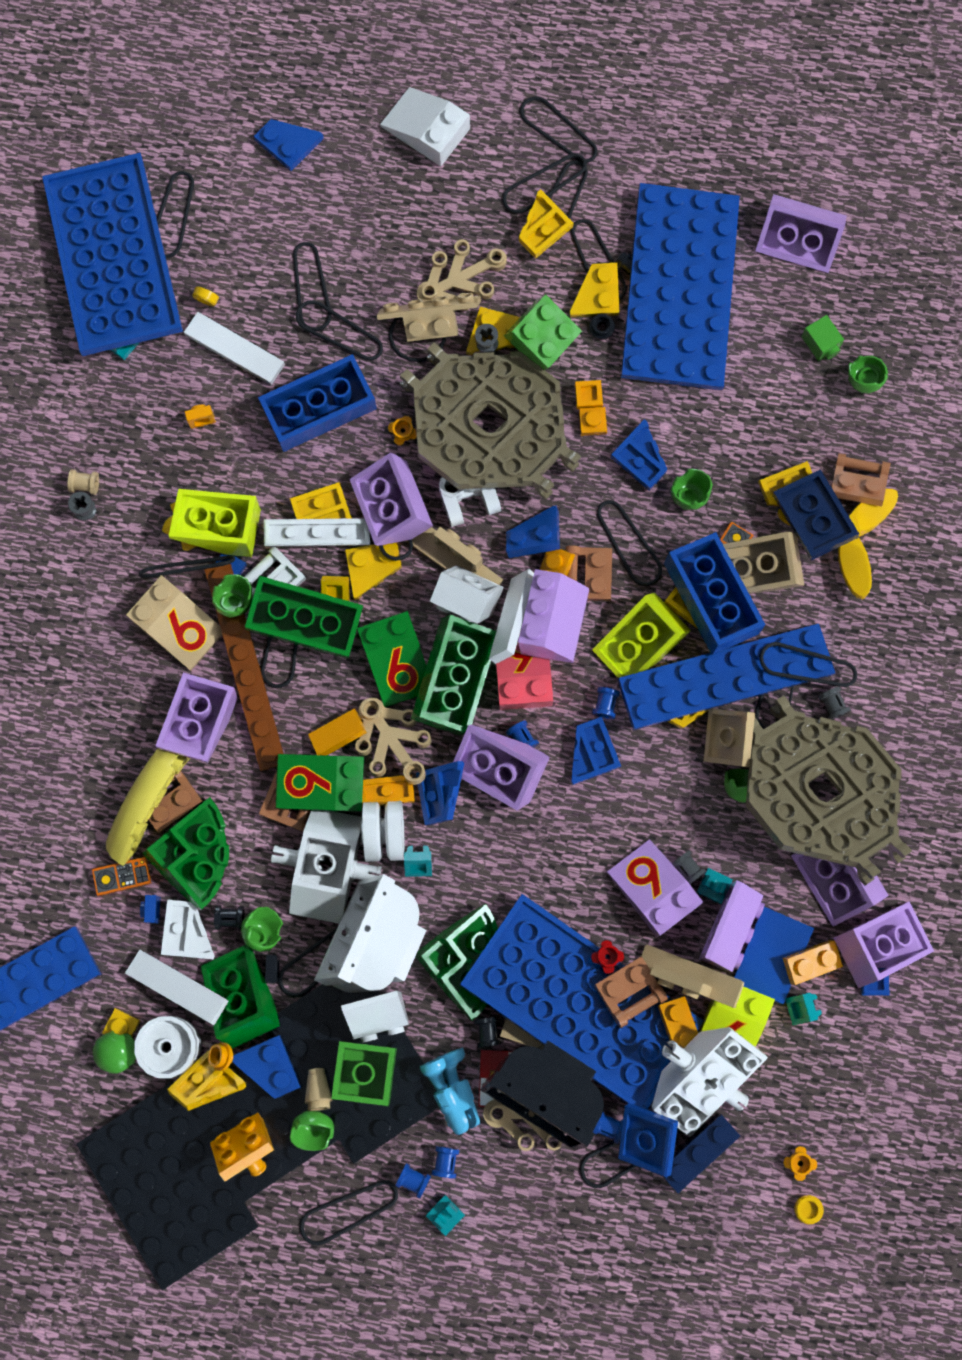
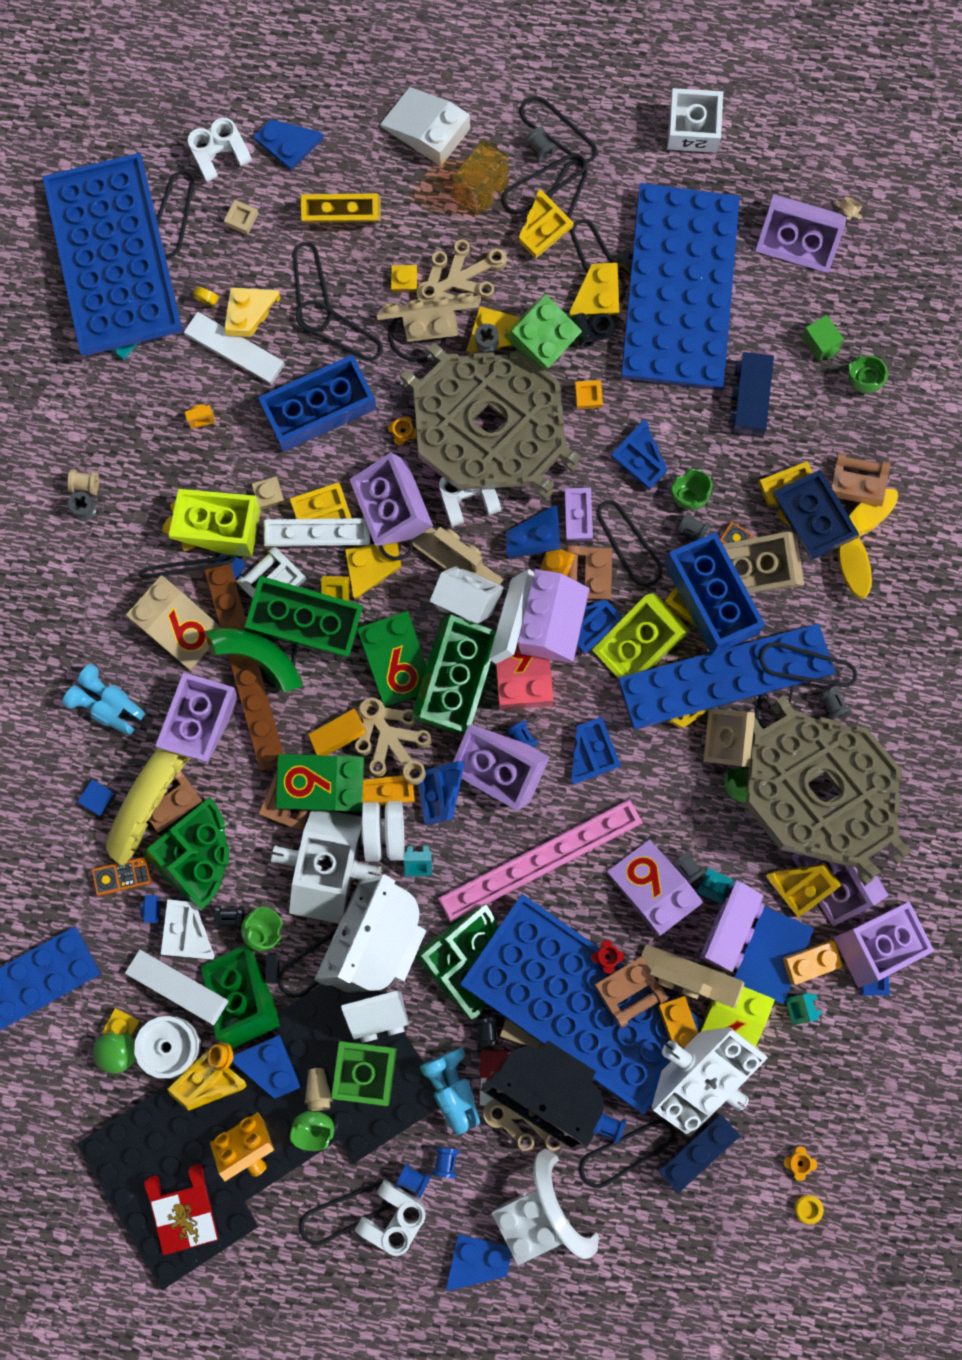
(96, 798): none -> blue tile
(109, 707): none -> medium azure piece
(183, 1216): none -> flag
(216, 144): none -> white piece
(232, 595): bright green hair -> none
(241, 217): none -> tan plate
(248, 309): none -> yellow wing
(258, 649): none -> green brick
(268, 493): none -> tan plate
(340, 208): none -> yellow brick
(379, 1235): none -> white piece
(404, 279): none -> yellow plate
(445, 1215): teal tile -> none
(477, 1262): none -> blue wing
(481, 177): none -> clear yellow brick
(535, 1220): none -> white piece
(540, 144): none -> dark grey bush
(540, 860): none -> bright pink tile
(578, 514): none -> lavender plate
(586, 337): none -> black pin
(593, 421): light orange plate -> none
(596, 624): none -> blue wing
(606, 703): blue bush -> none
(648, 1140): blue tile -> none
(693, 527): none -> dark grey bush
(695, 120): none -> white brick
(751, 394): none -> dark blue brick
(804, 885): none -> yellow wing
(849, 208): none -> tan plate

